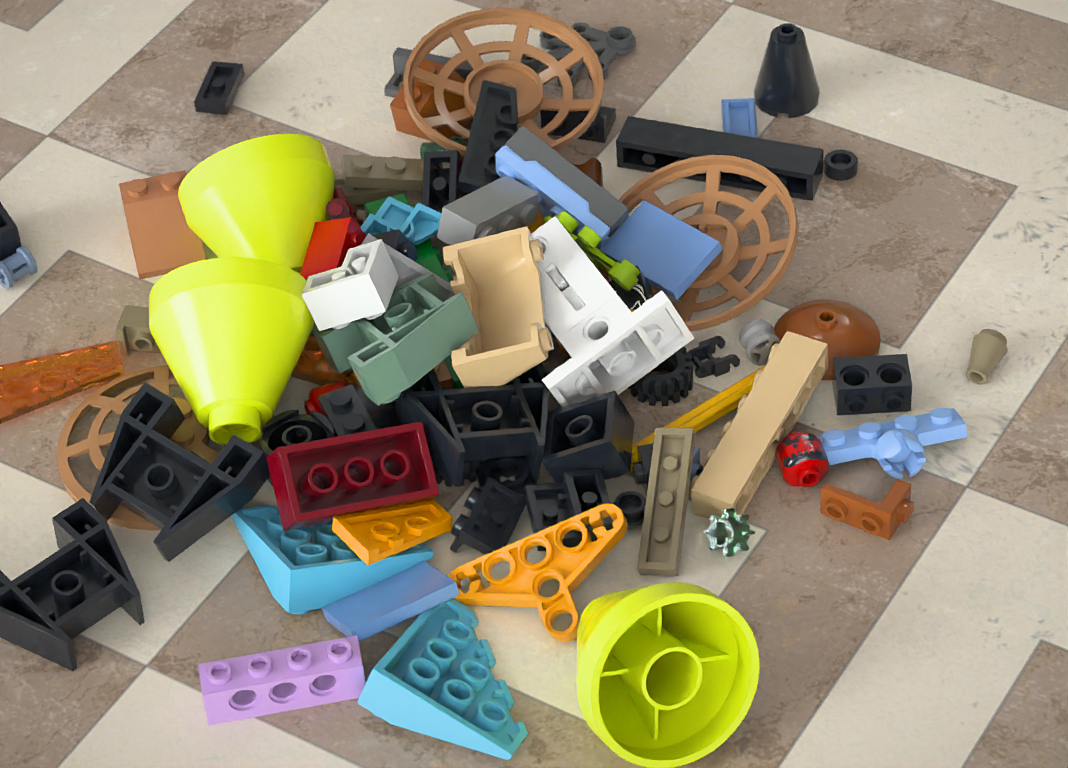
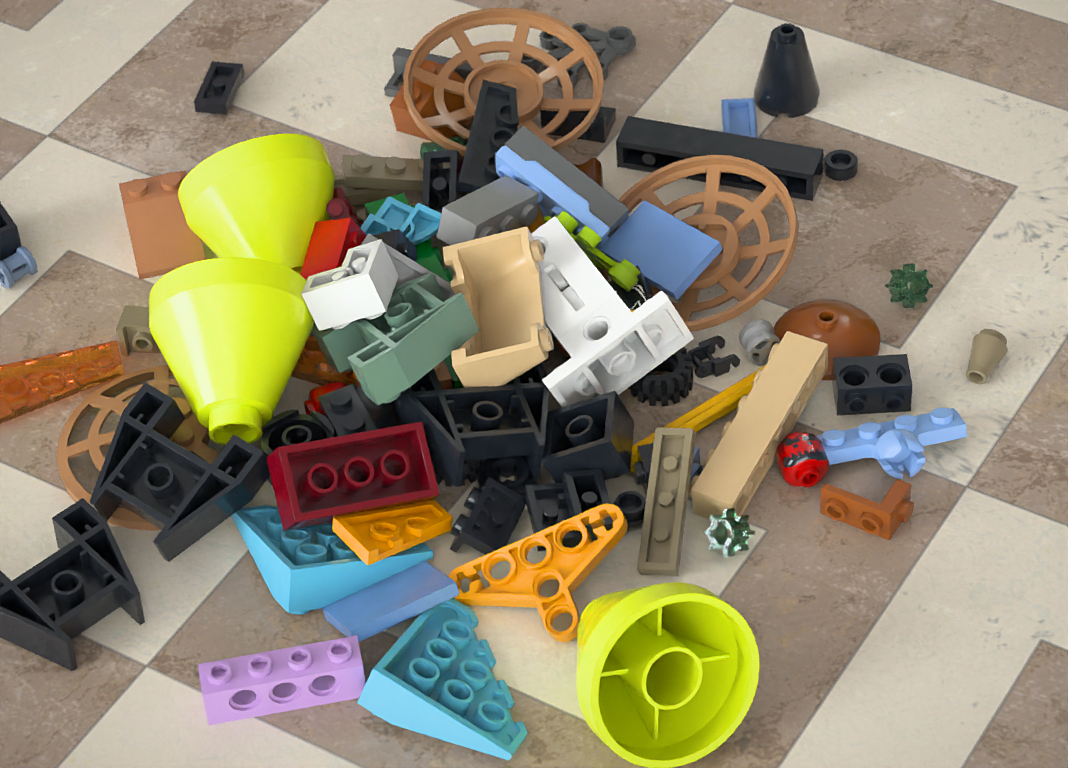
(899, 285): none -> clear green gear

